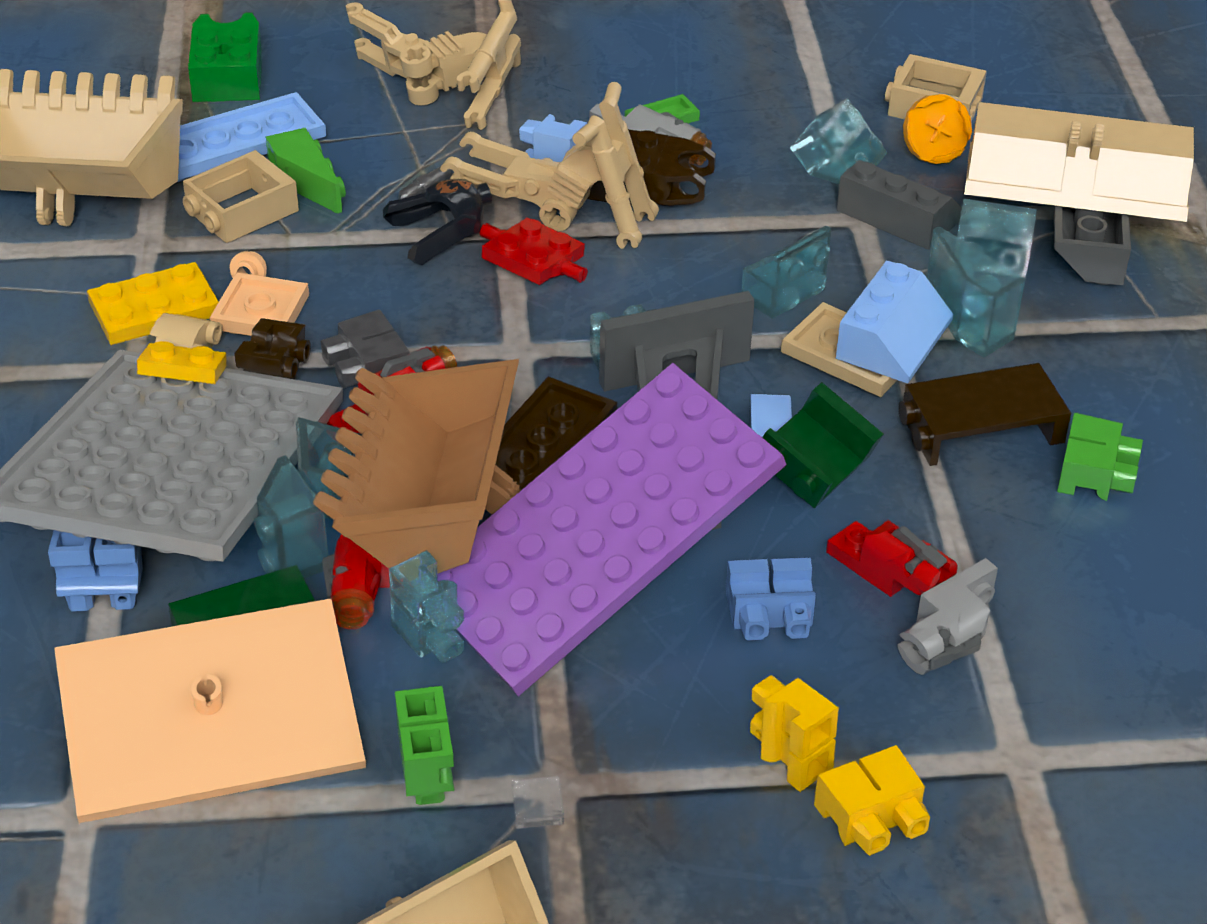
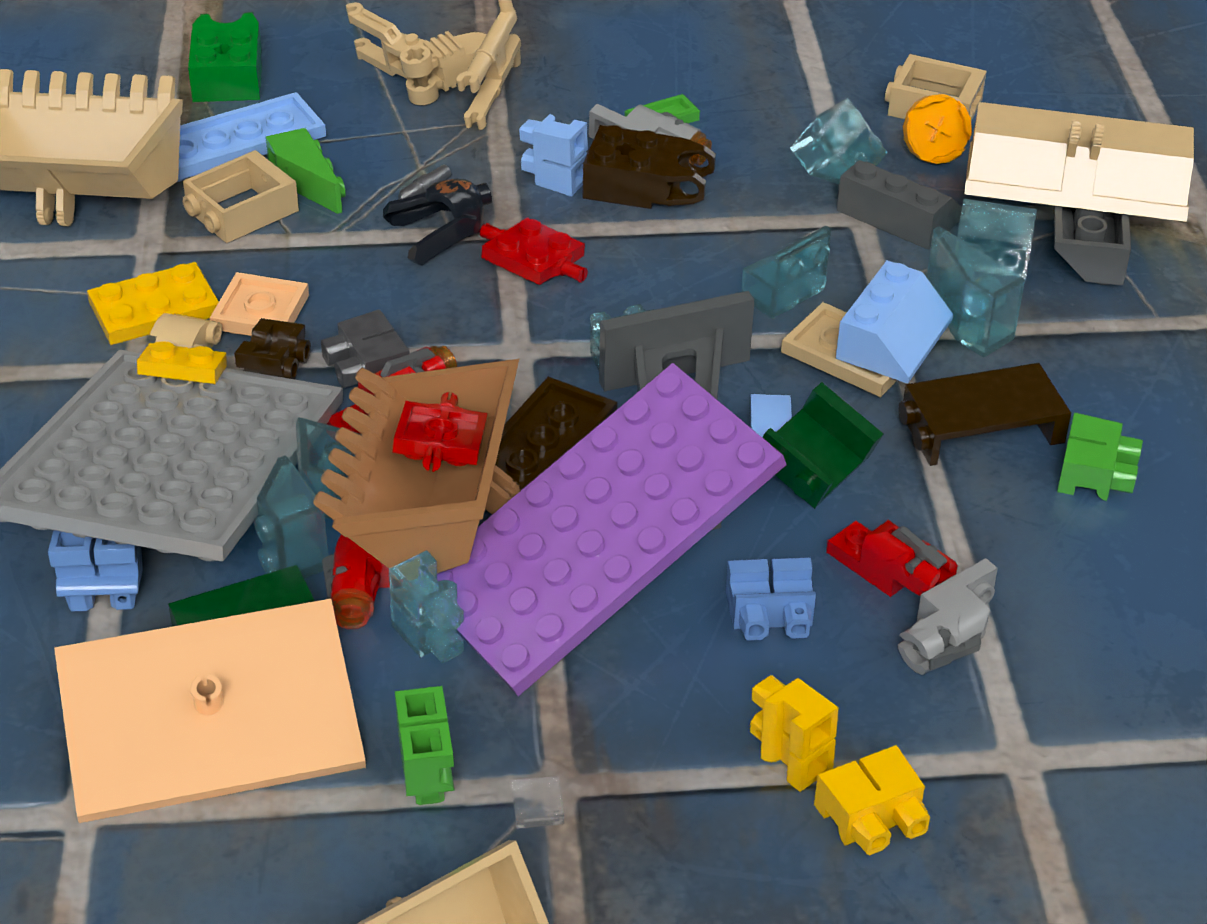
(248, 259): light nougat plate -> none
(440, 433): none -> red plate
(600, 153): tan piece -> none

